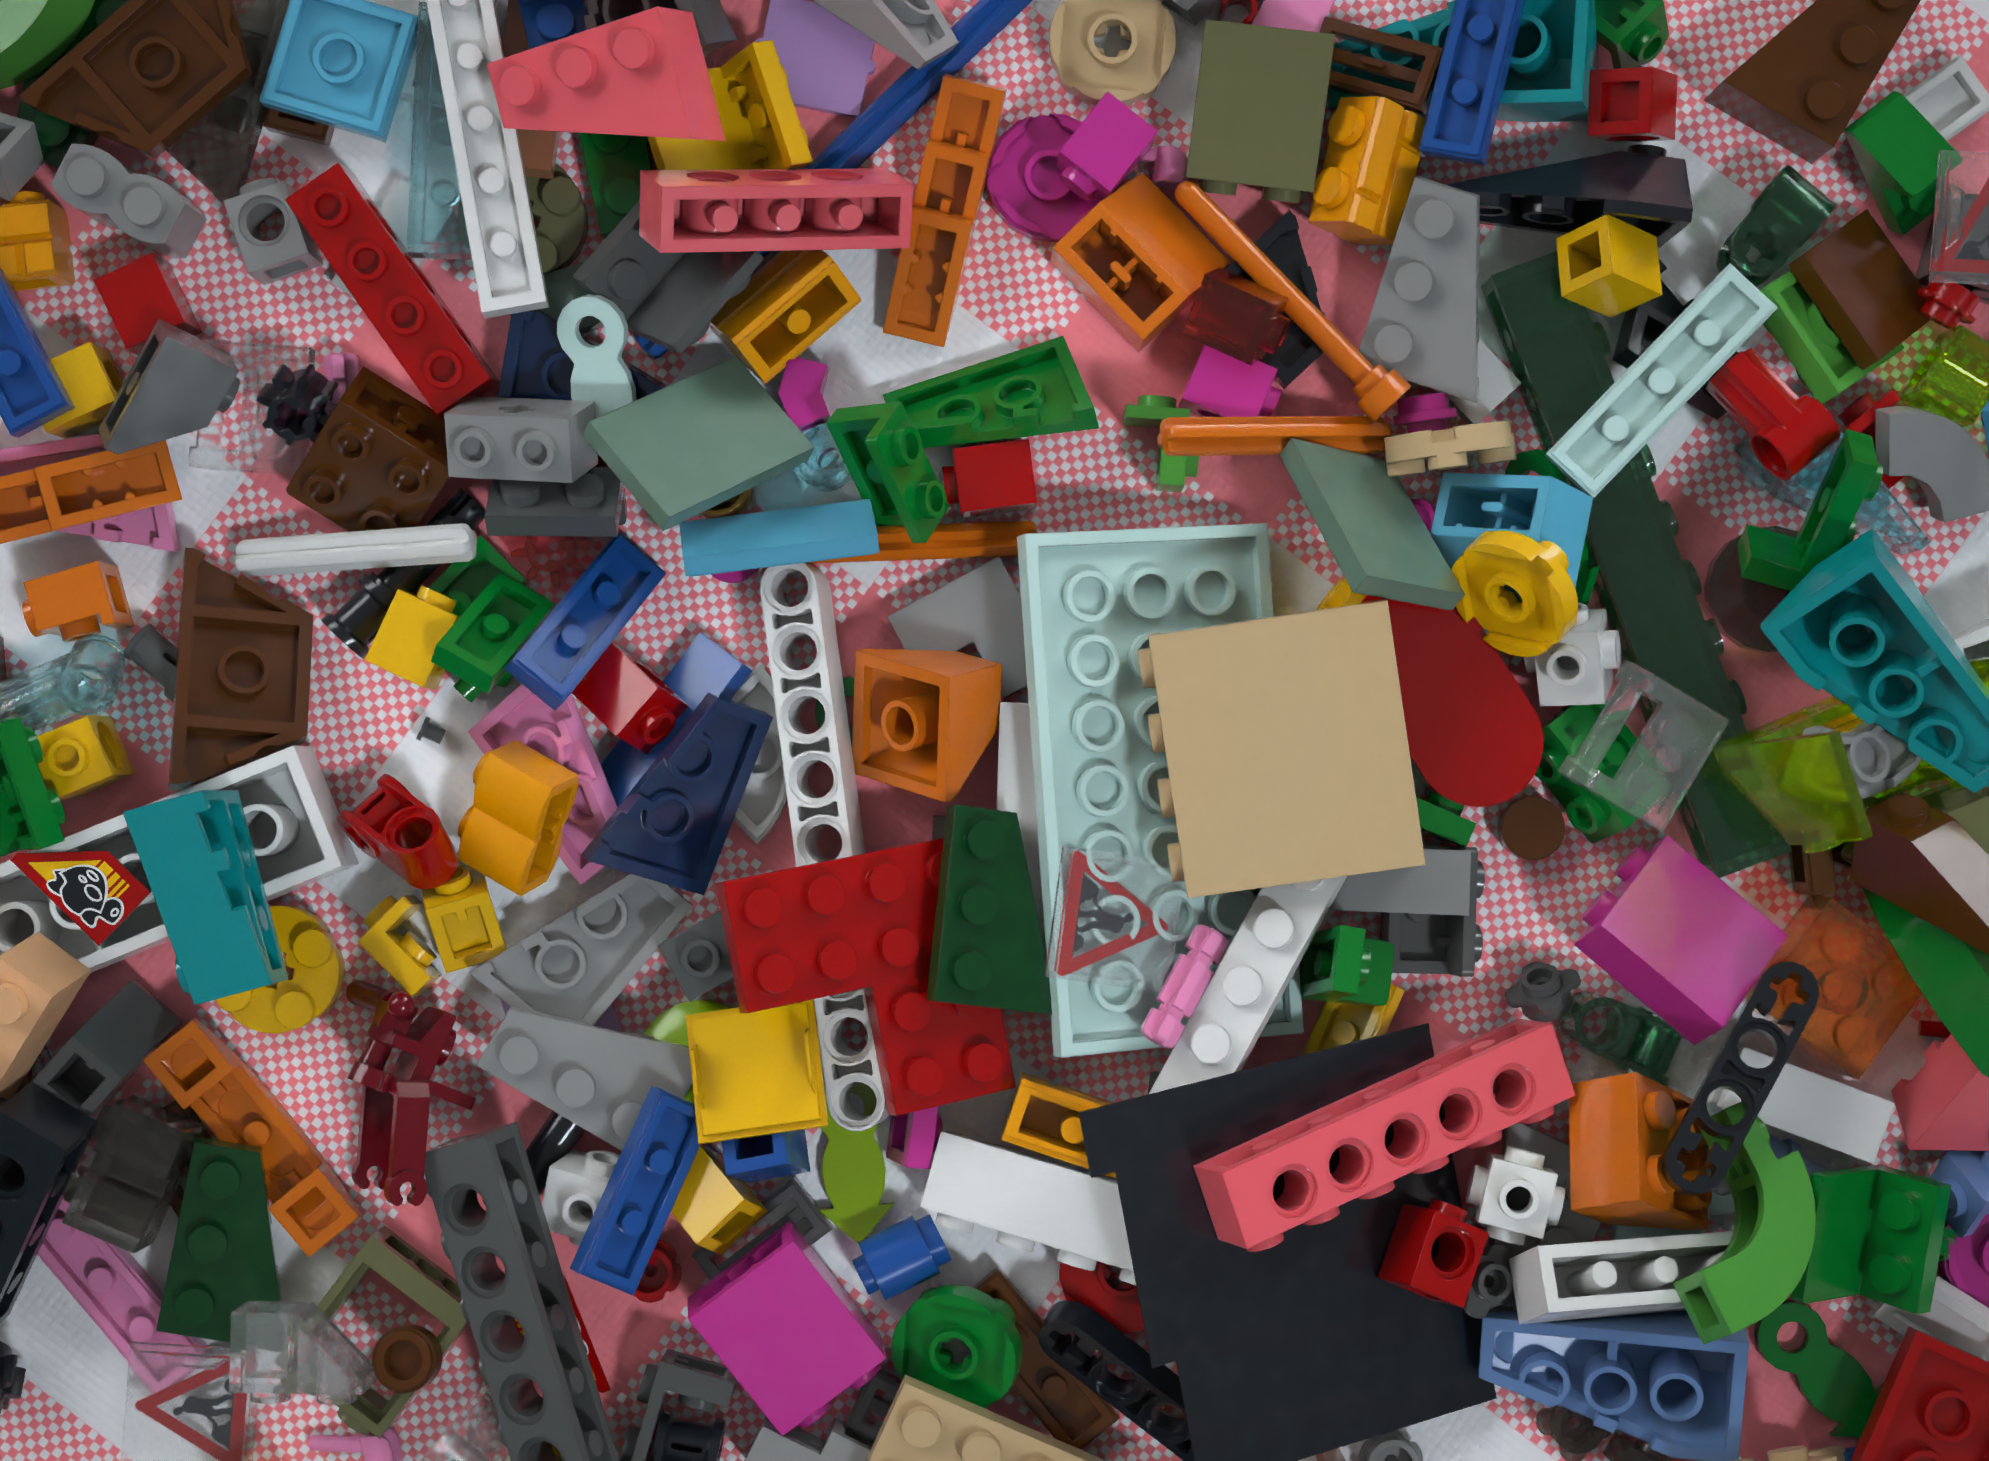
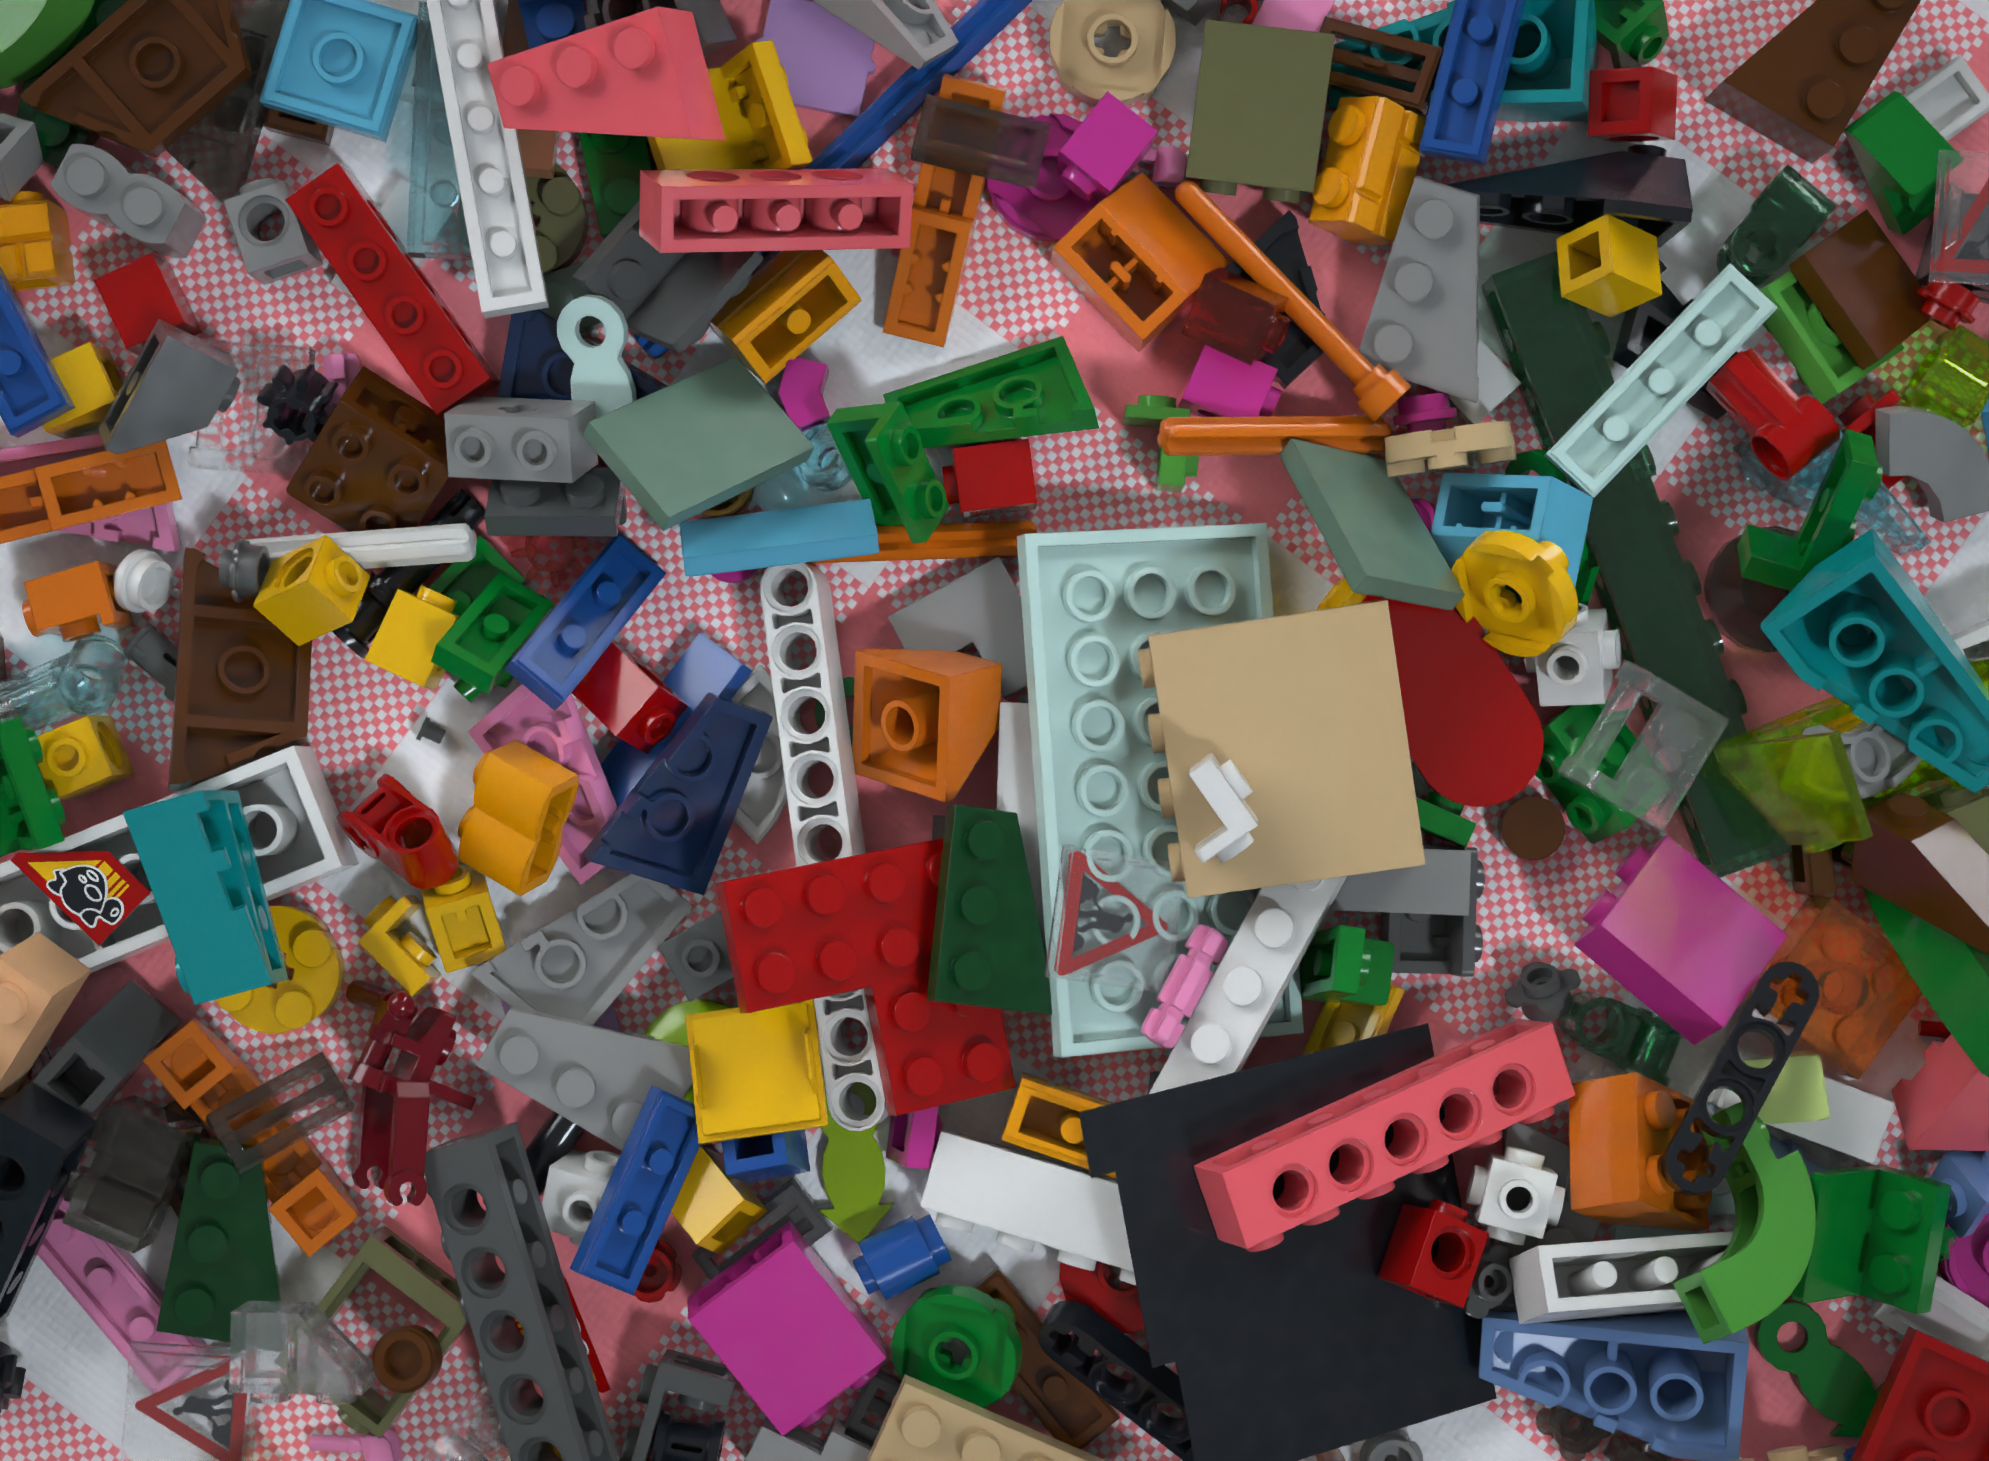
(142, 581): none -> white plate
(232, 1140): none -> clear smoke tile
(243, 569): none -> flat silver plate
(312, 590): none -> yellow brick
(980, 141): none -> clear smoke tile
(1225, 792): none -> white bracket
(1798, 1091): none -> yellowish green slope

